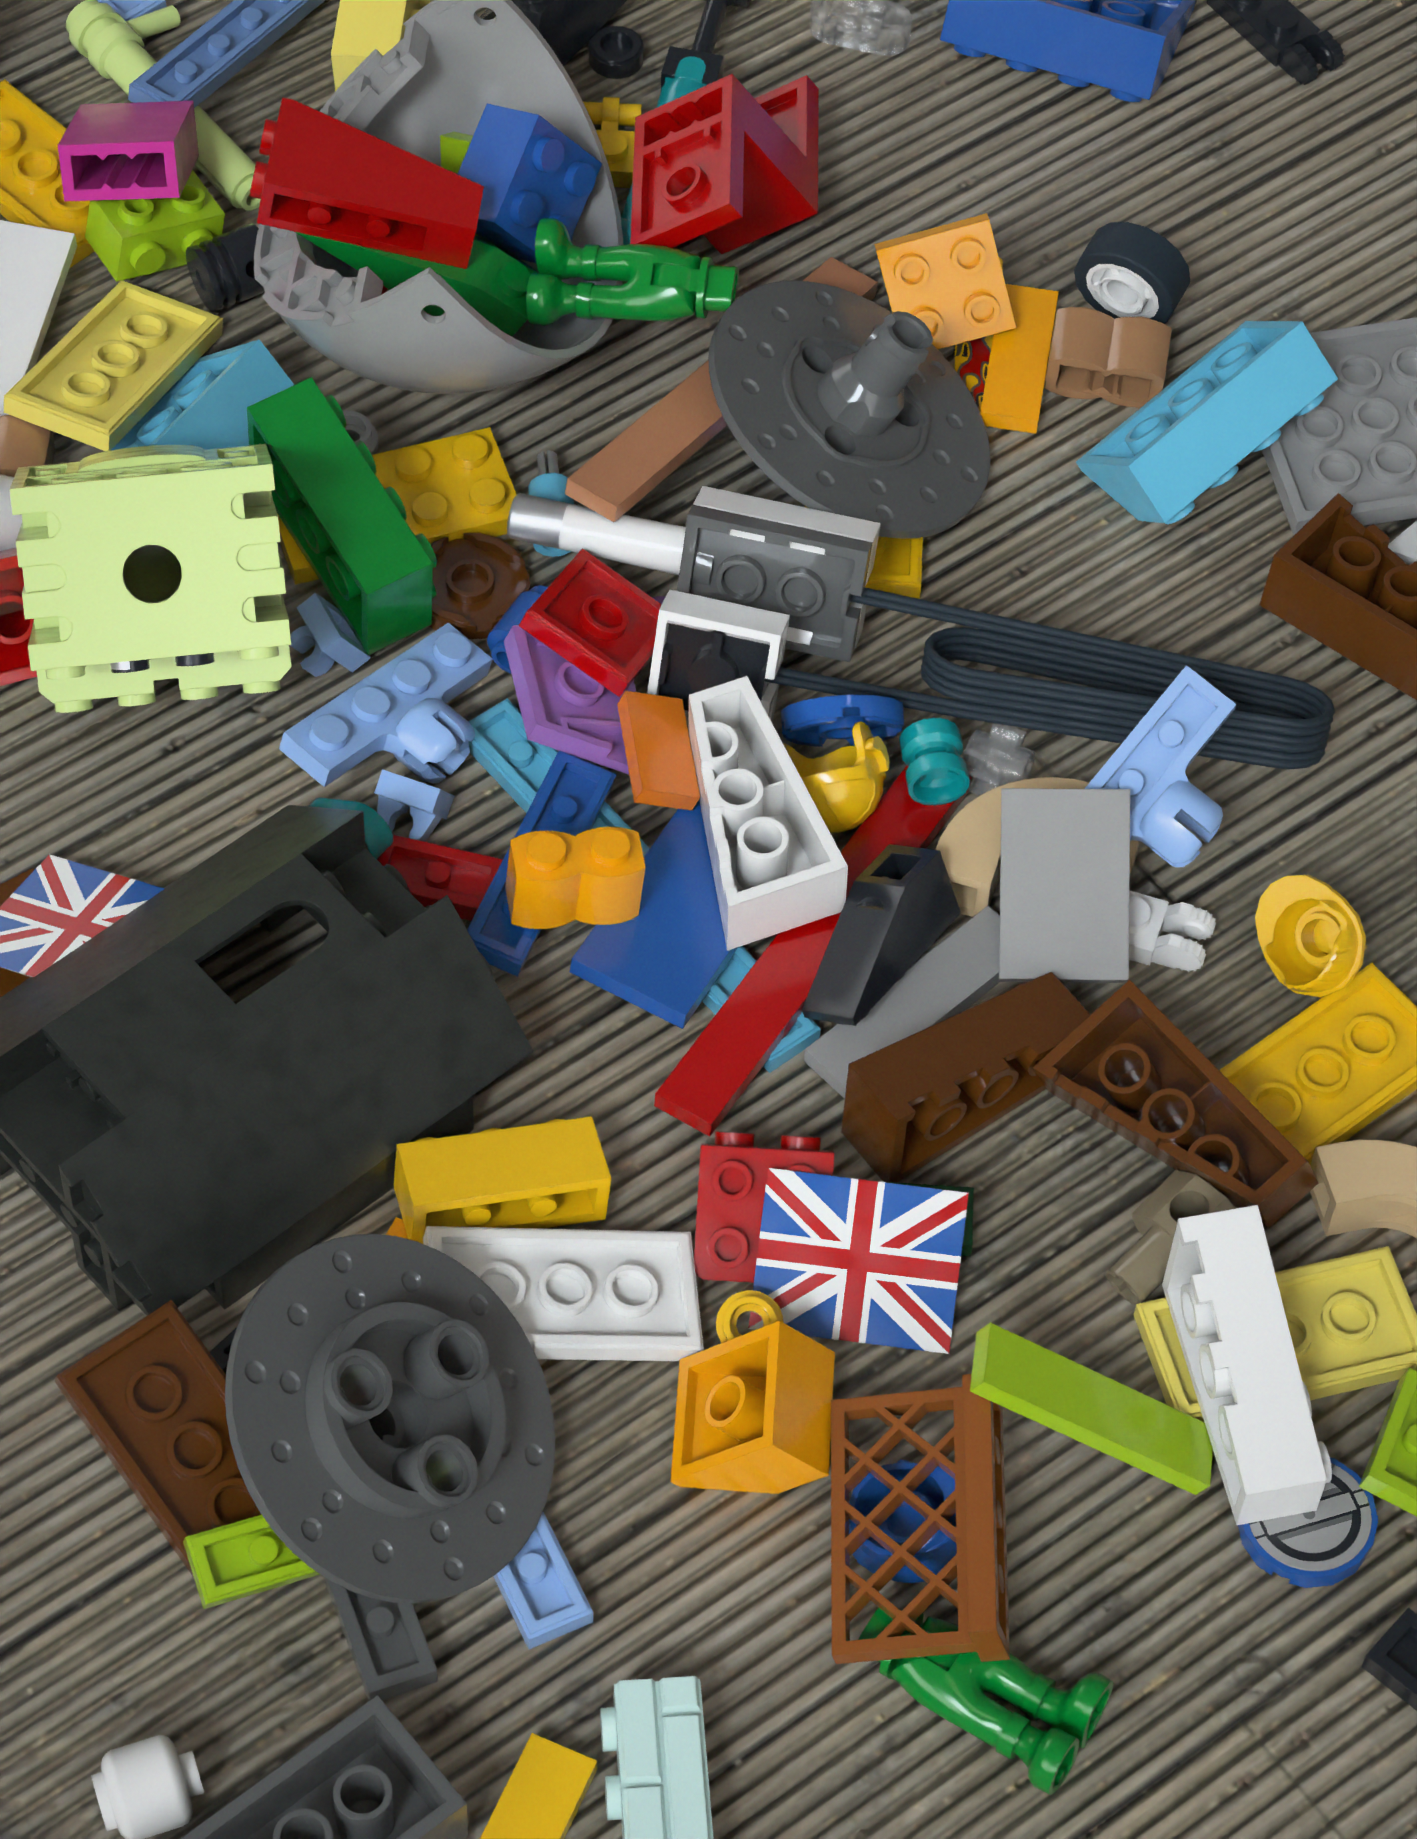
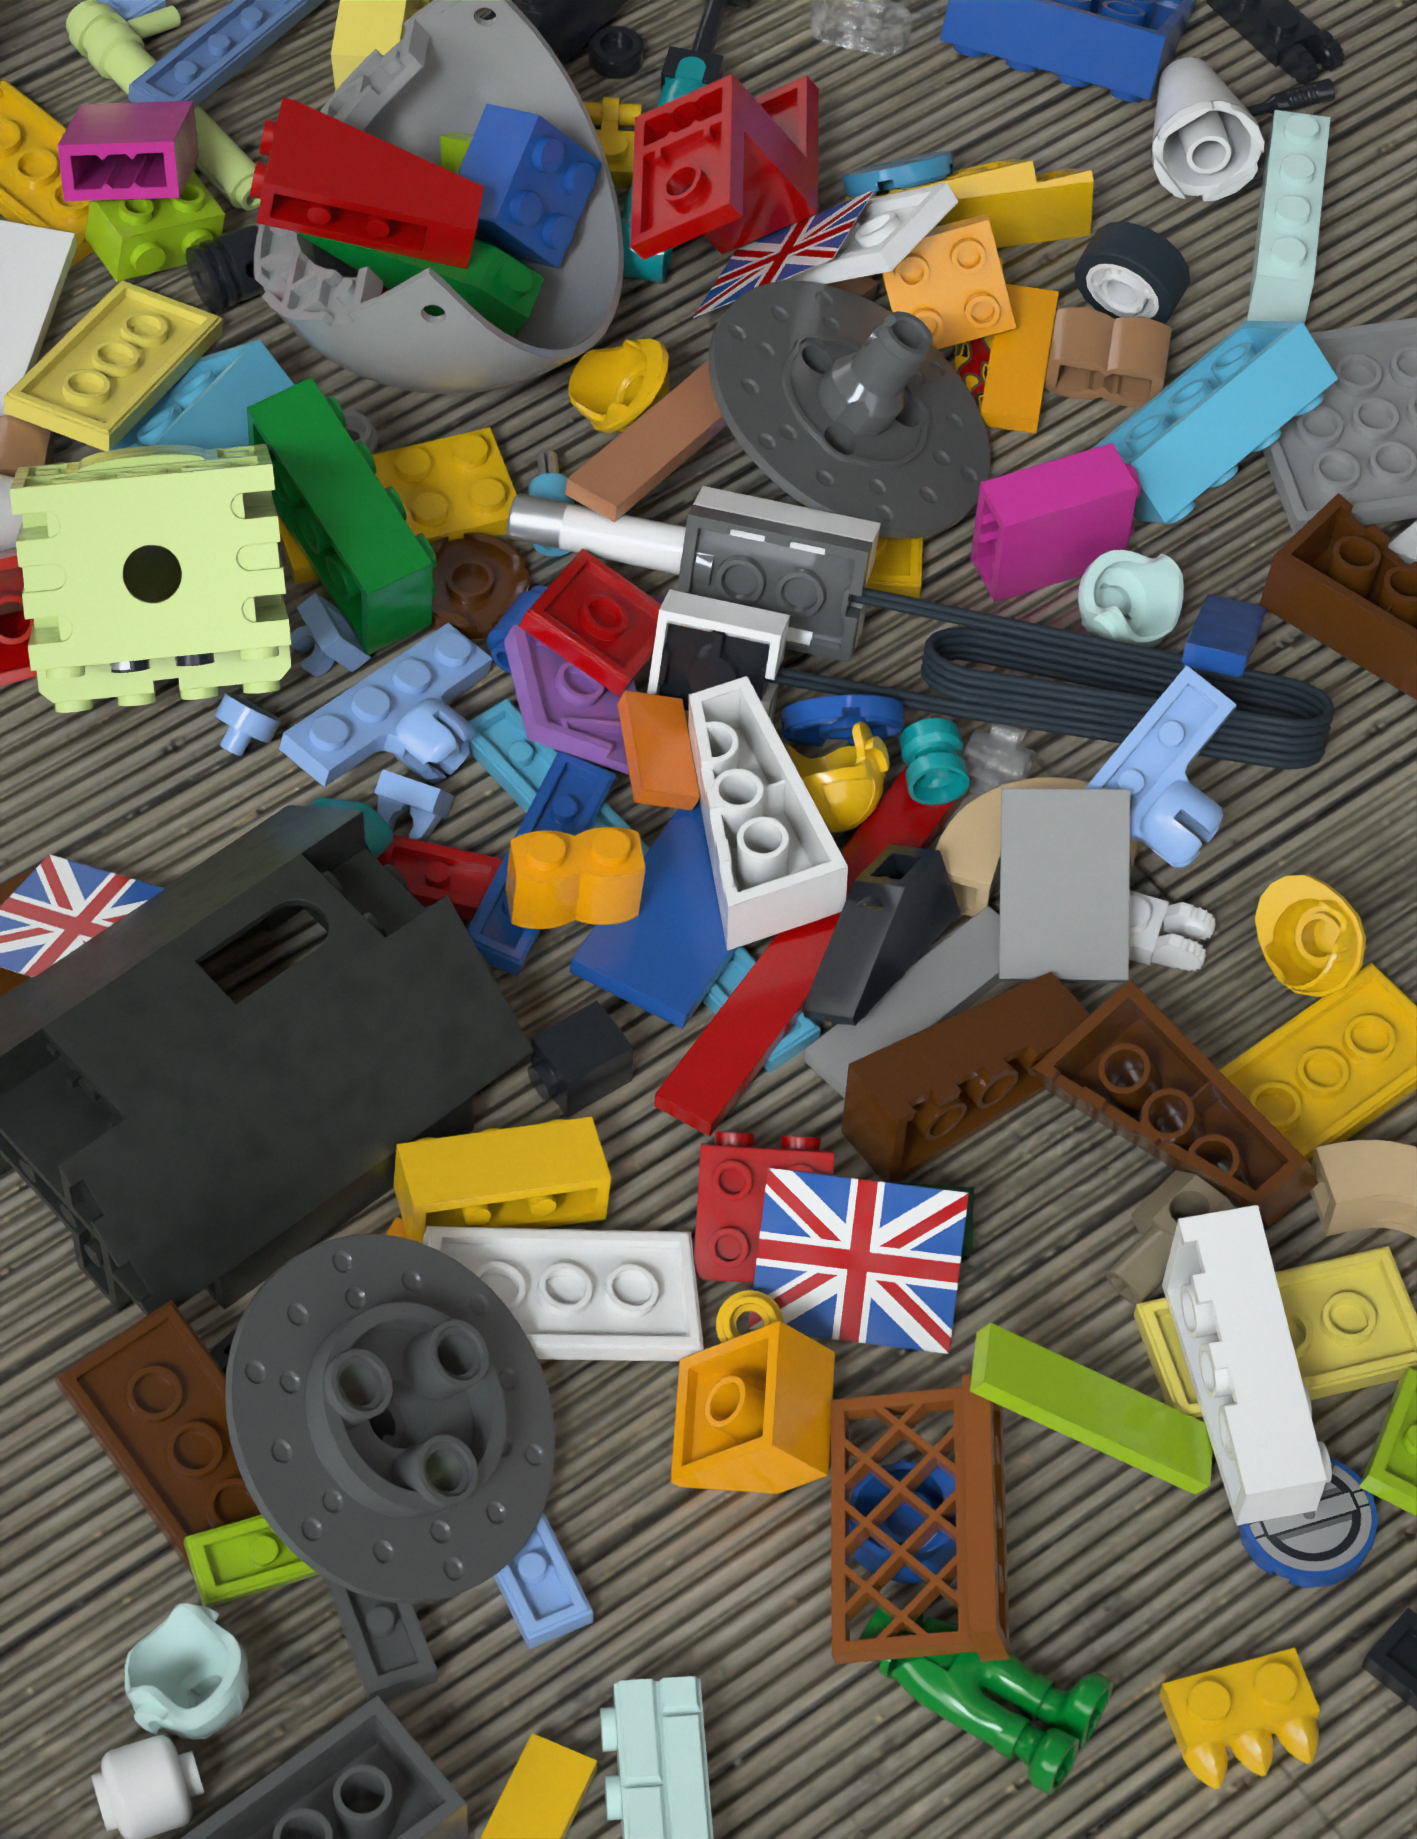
(187, 1675): none -> light aqua cap
(244, 722): none -> light blue tile
(580, 1059): none -> black brick
(619, 383): none -> yellow piece
(659, 279): green piece -> none
(784, 253): none -> sticker
(884, 234): none -> white tile
(899, 173): none -> dark azure tile
(1018, 202): none -> yellow slope
(1052, 520): none -> dark pink brick
(1131, 597): none -> light aqua cap
(1202, 134): none -> white cone
(1223, 636): none -> blue tile
(1241, 1710): none -> yellow plate
(1289, 217): none -> light aqua brick
(1296, 98): none -> black piece

